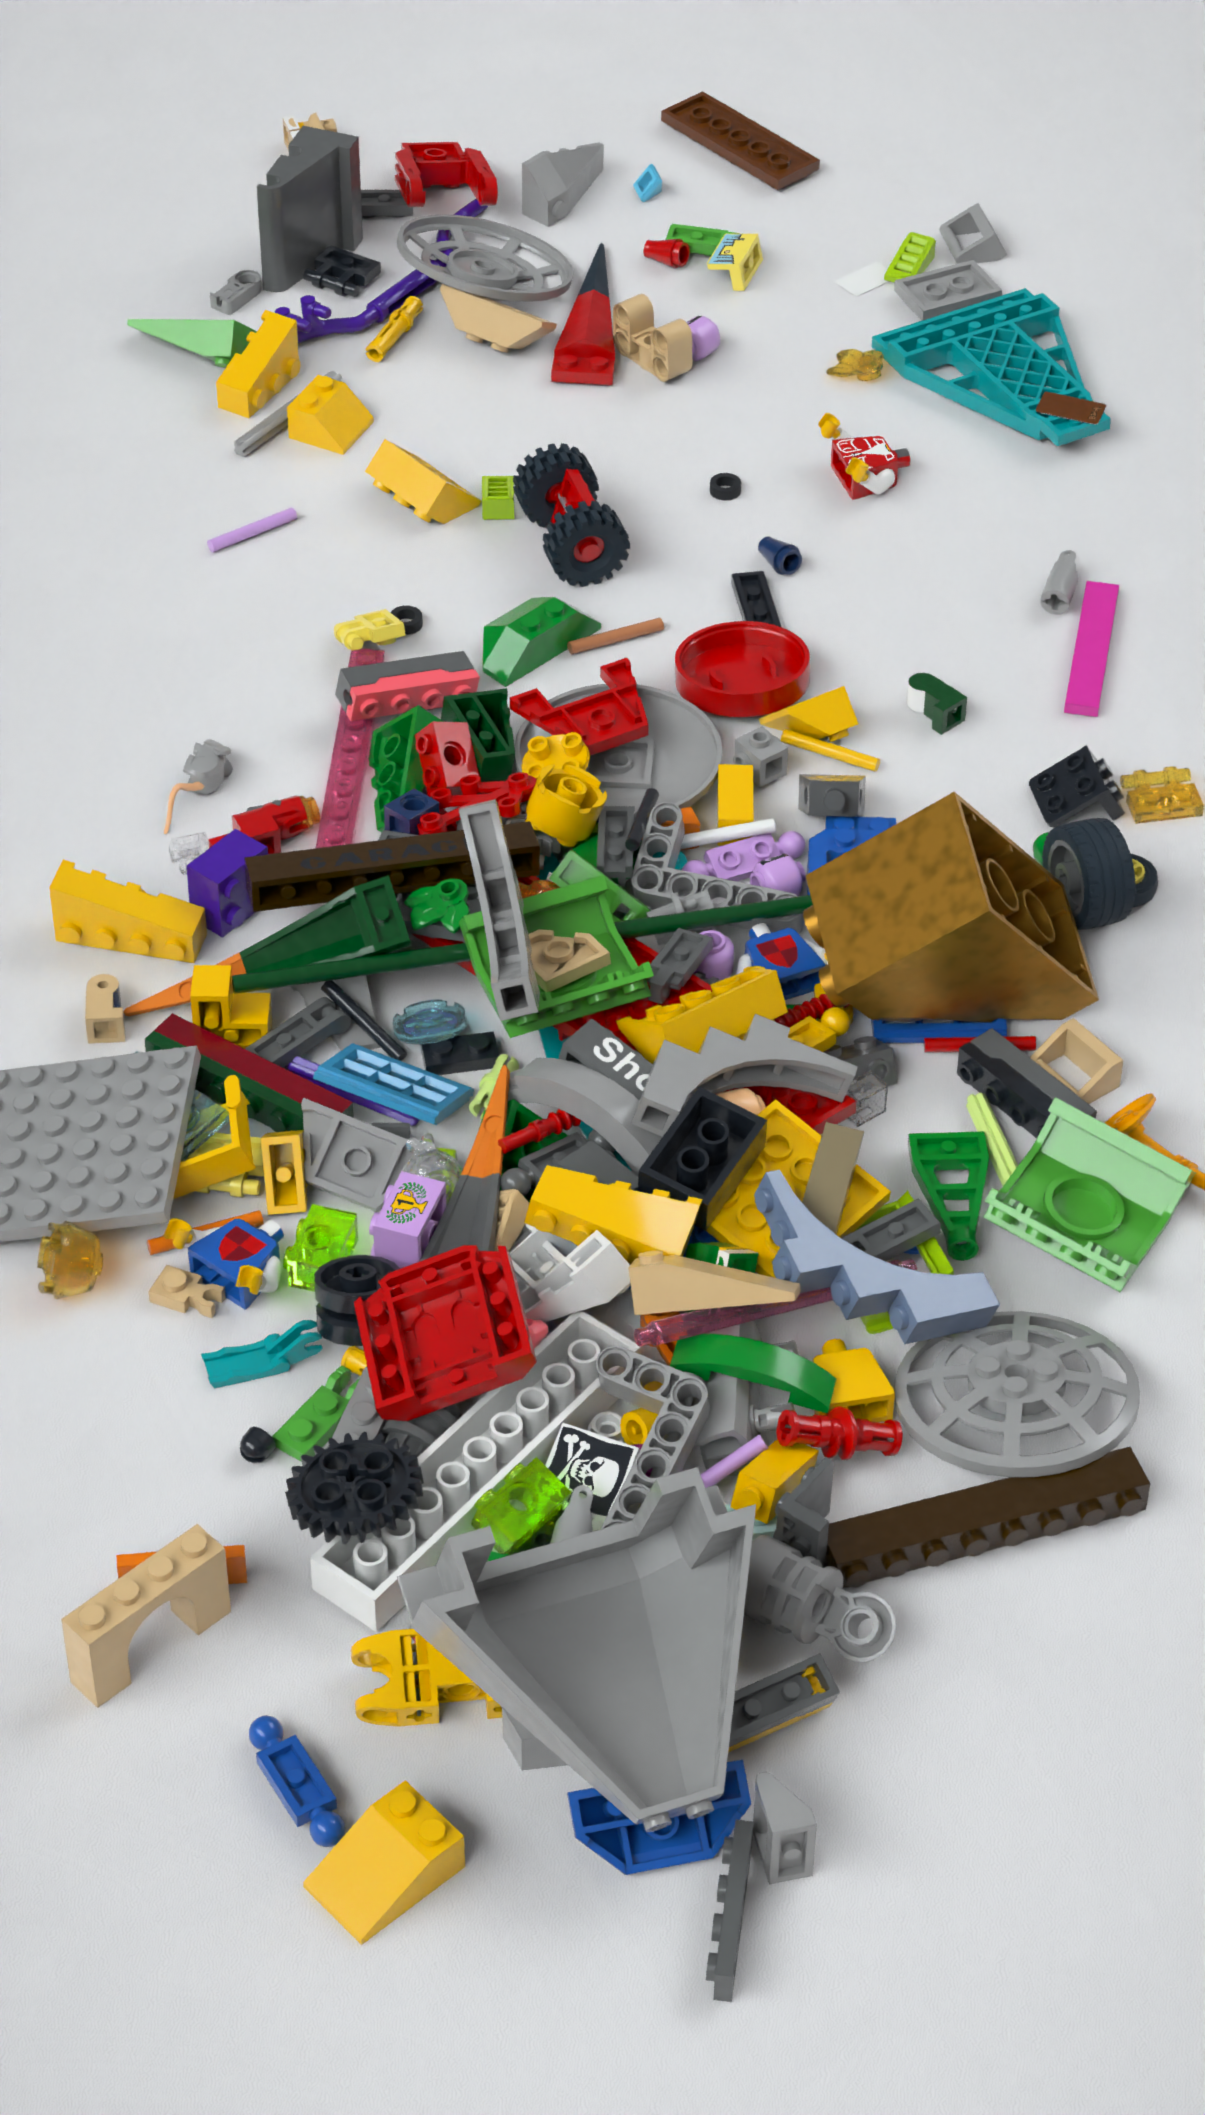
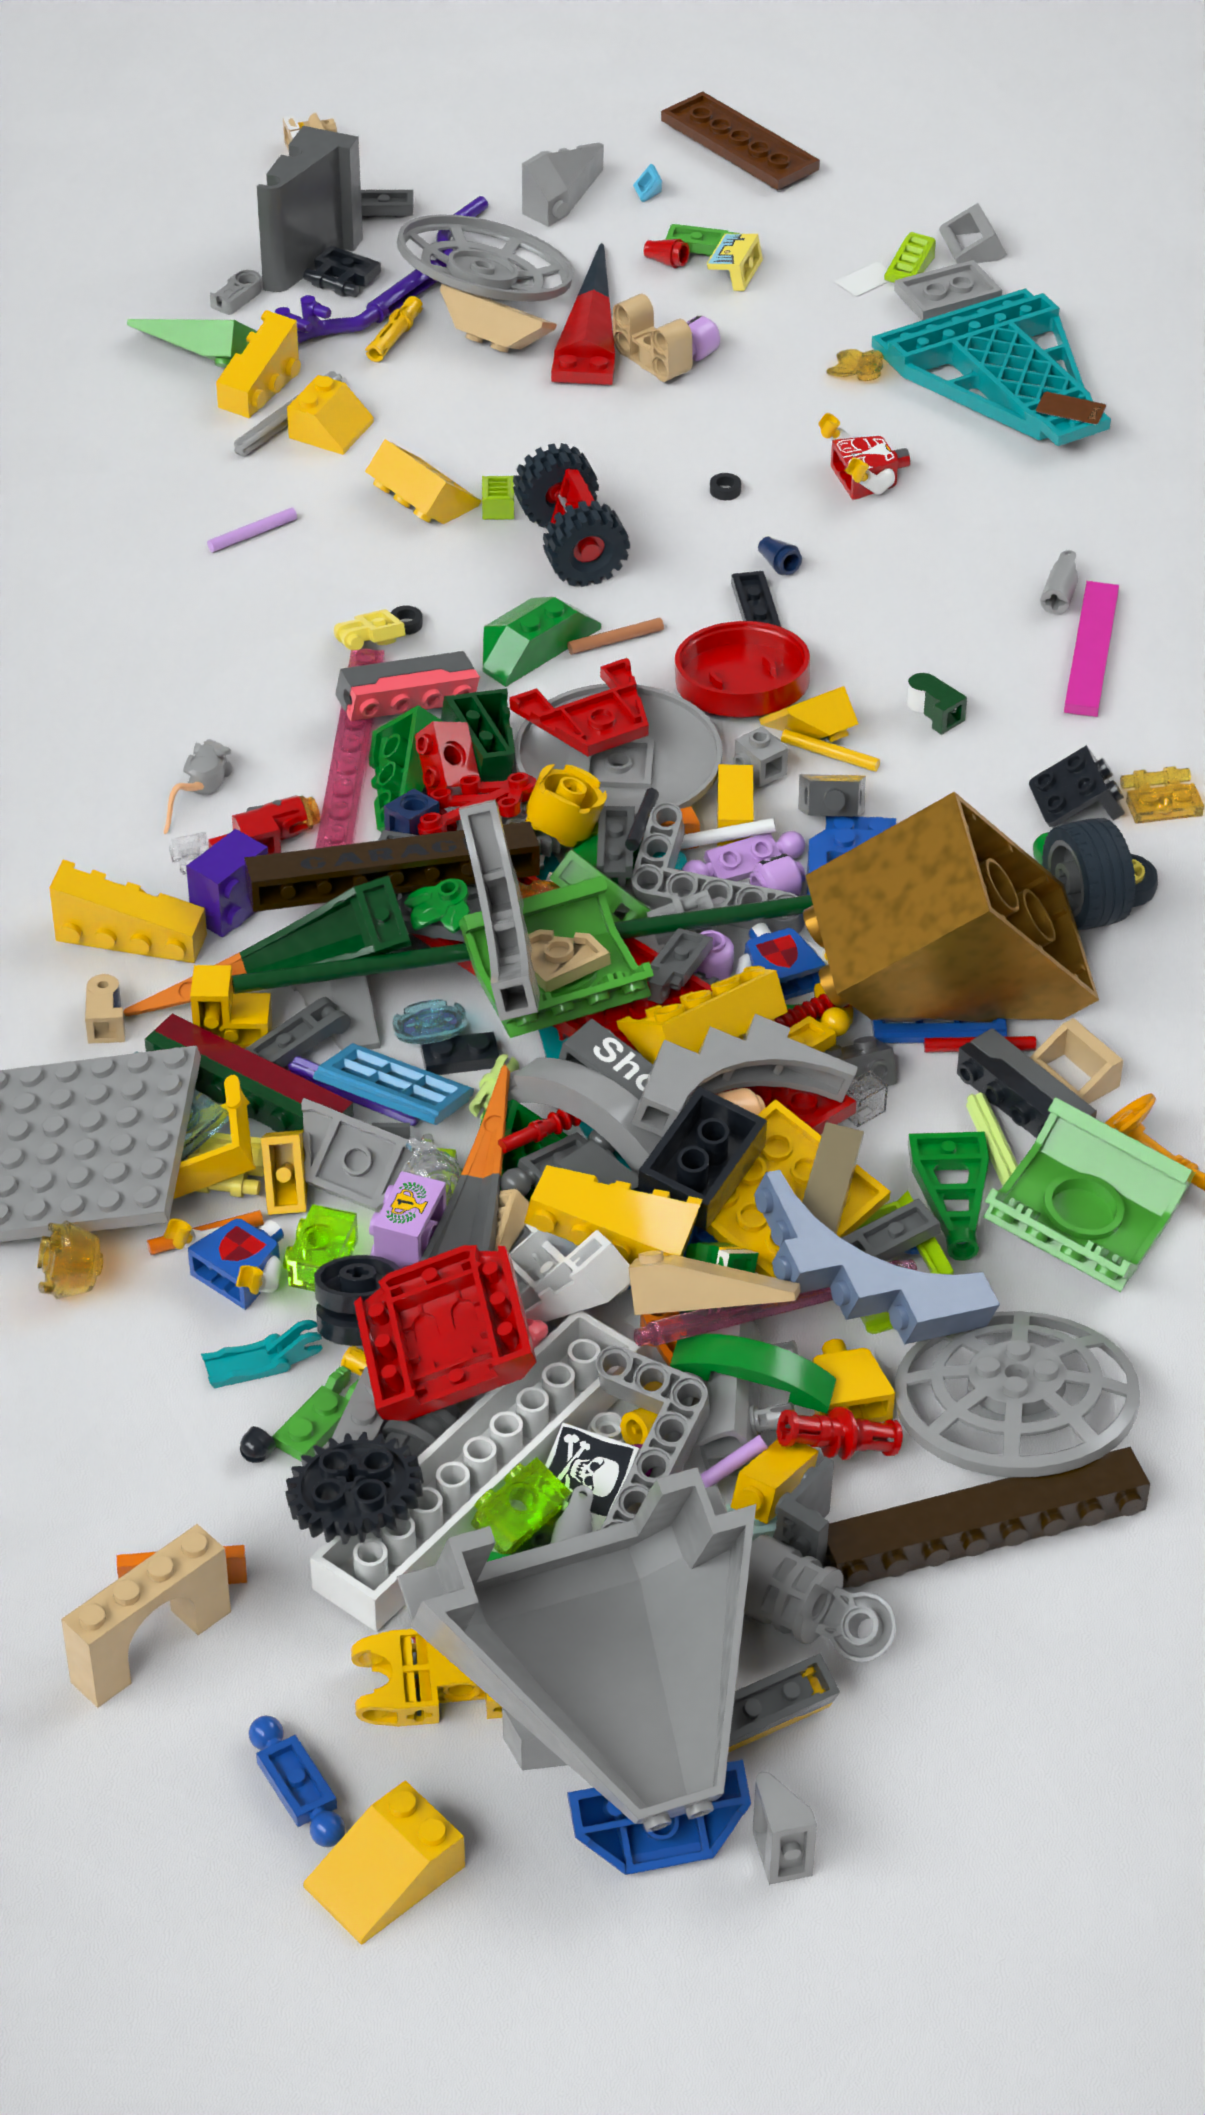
(183, 1289): tan plate -> none
(363, 1020): black bar -> none
(444, 165): red plate -> none
(556, 750): yellow dish -> none
(727, 1926): dark grey plate -> none

